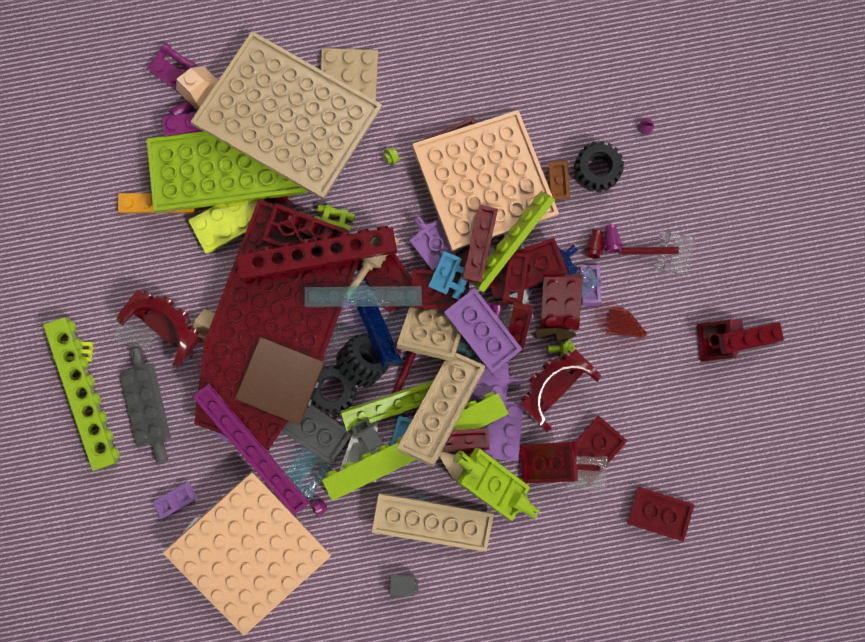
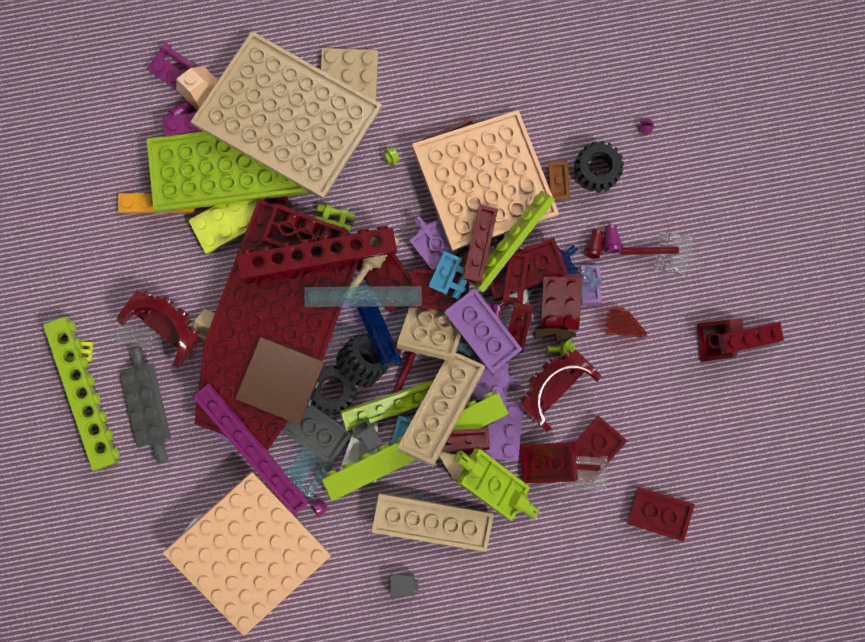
(175, 500): medium lavender slope -> none

